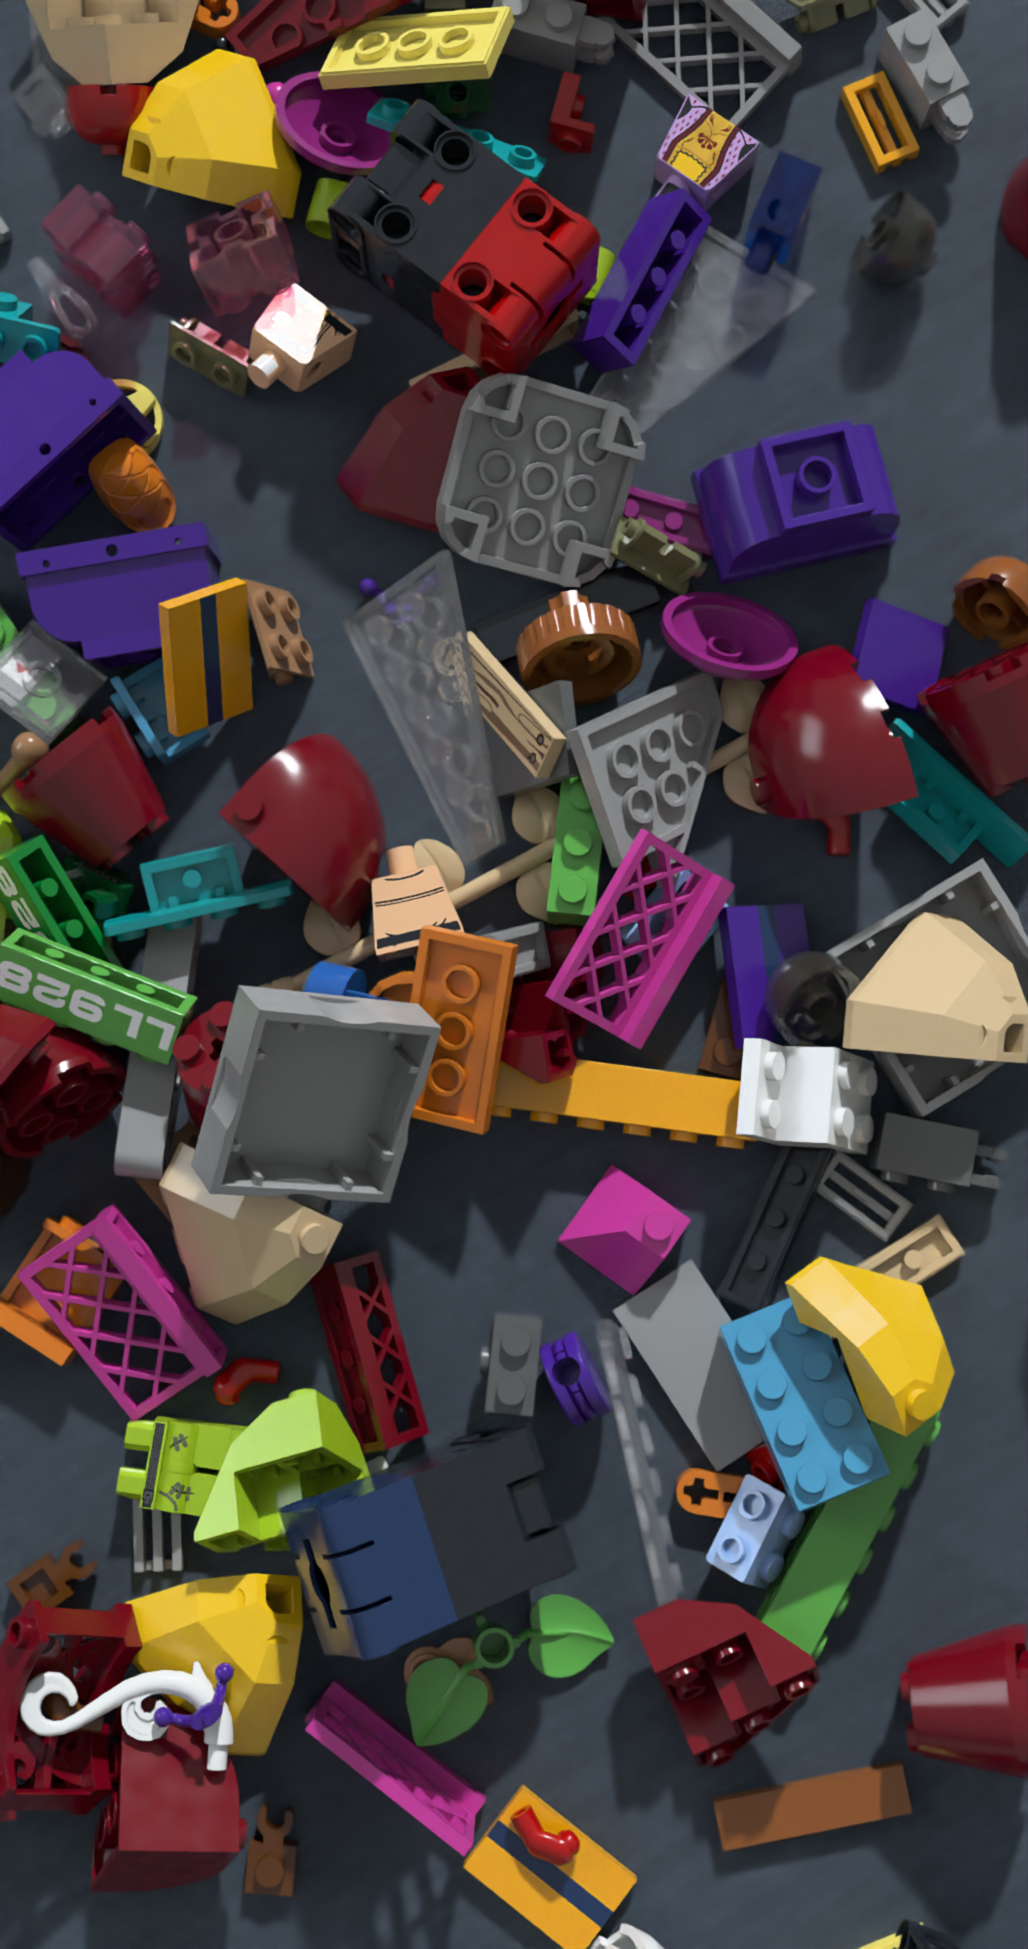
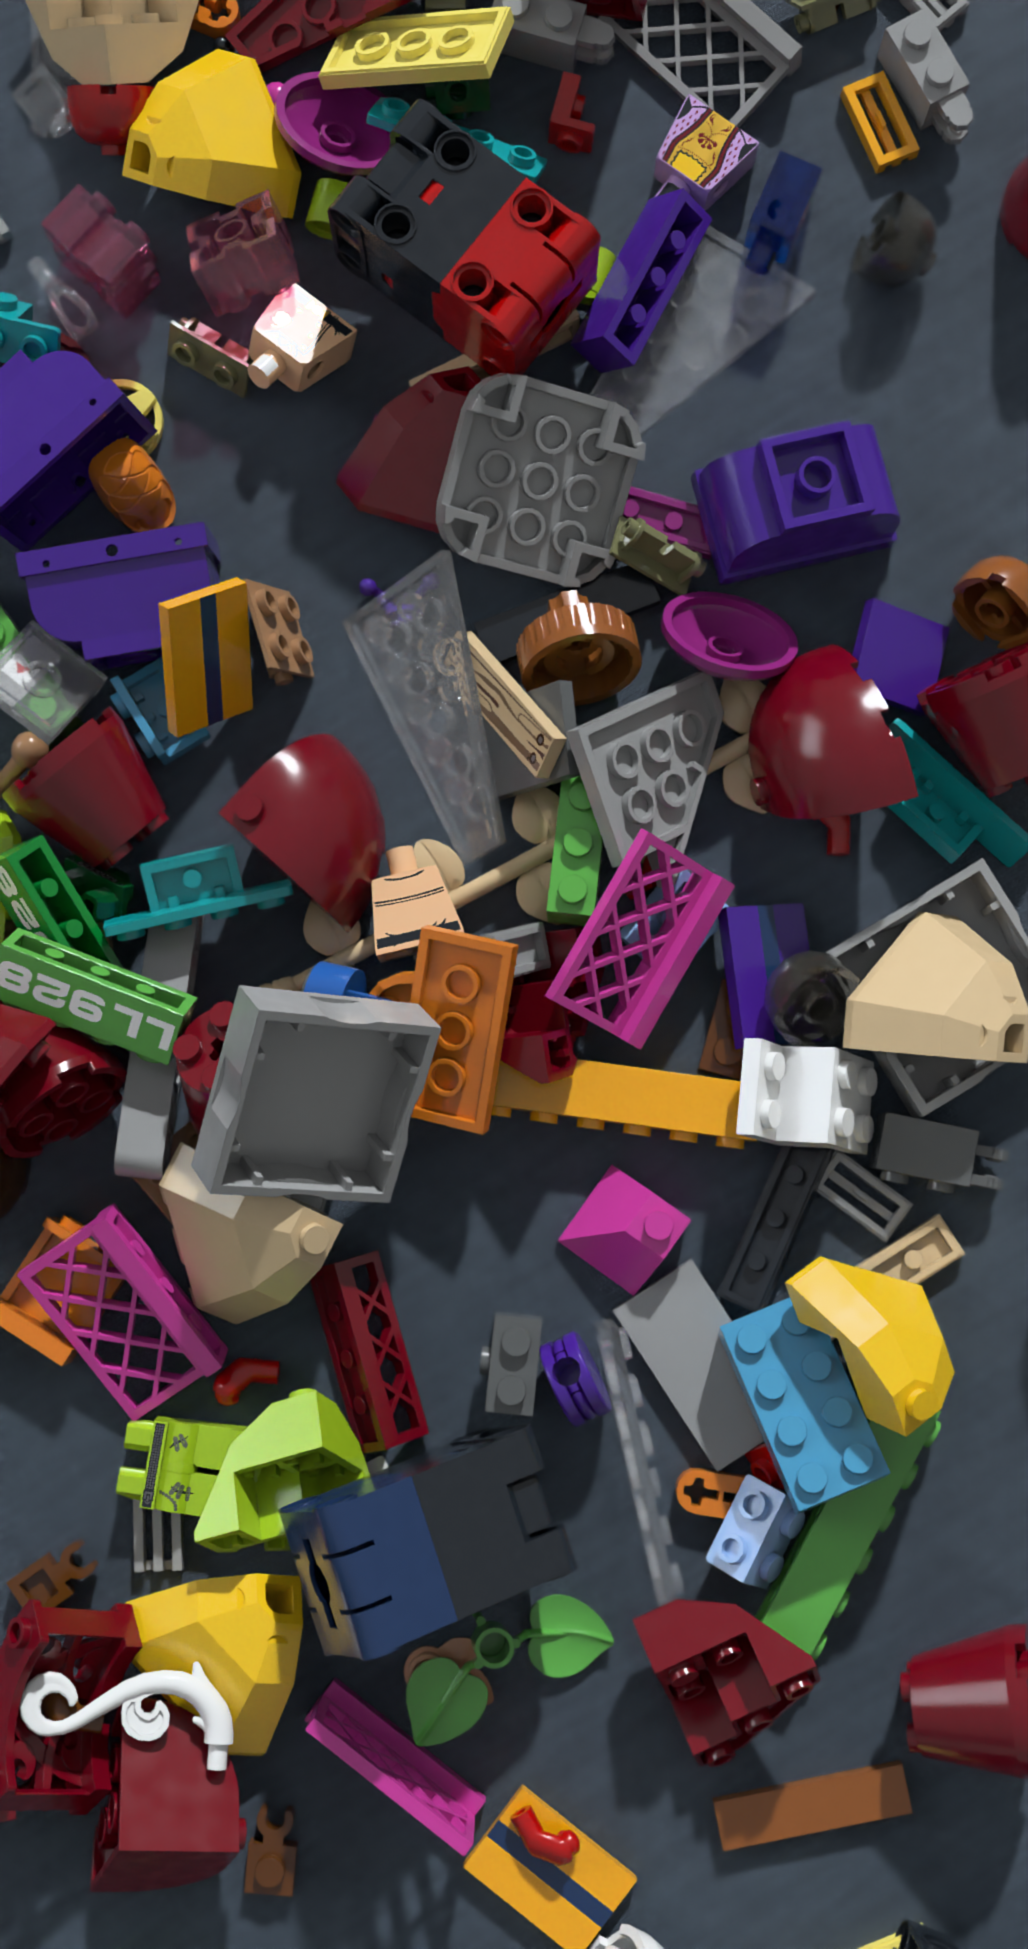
(206, 1714): dark purple piece -> none

